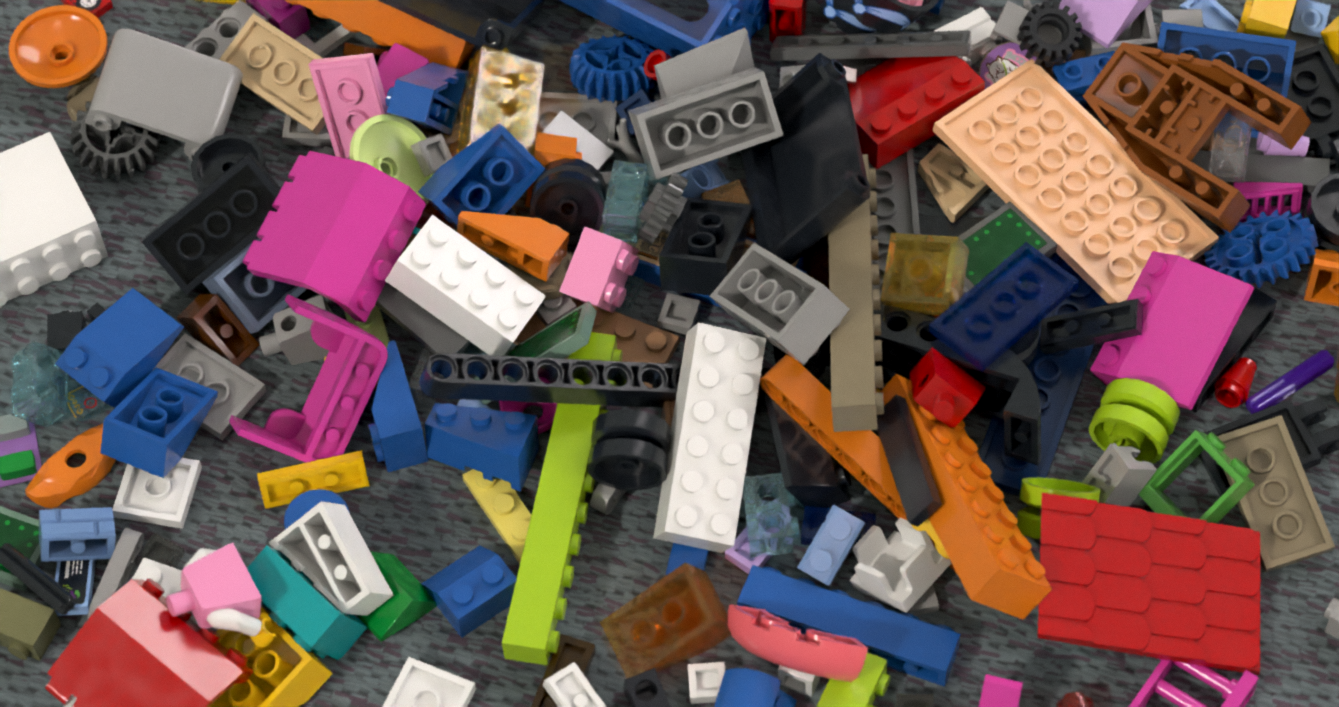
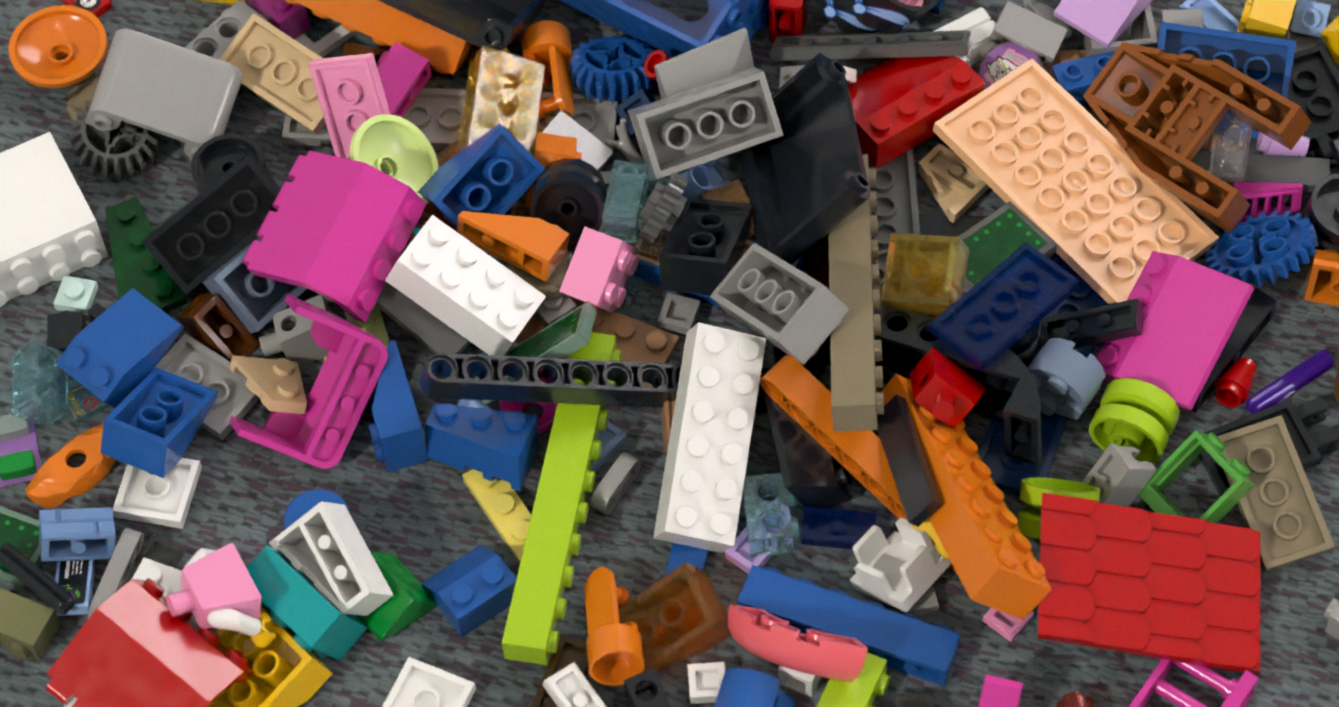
(75, 294): none -> light aqua plate
(133, 261): none -> dark green wing
(273, 381): none -> tan wing
(332, 474): yellow tile -> none
(429, 97): blue wedge -> none
(431, 154): light grey tile -> none
(550, 45): none -> orange piece
(612, 647): none -> orange piece
(629, 449): black wheel -> none
(831, 545): medium blue brick -> none
(1006, 624): none -> bright pink tile
(1062, 21): black tyre -> none
(1065, 378): none -> sand blue brick

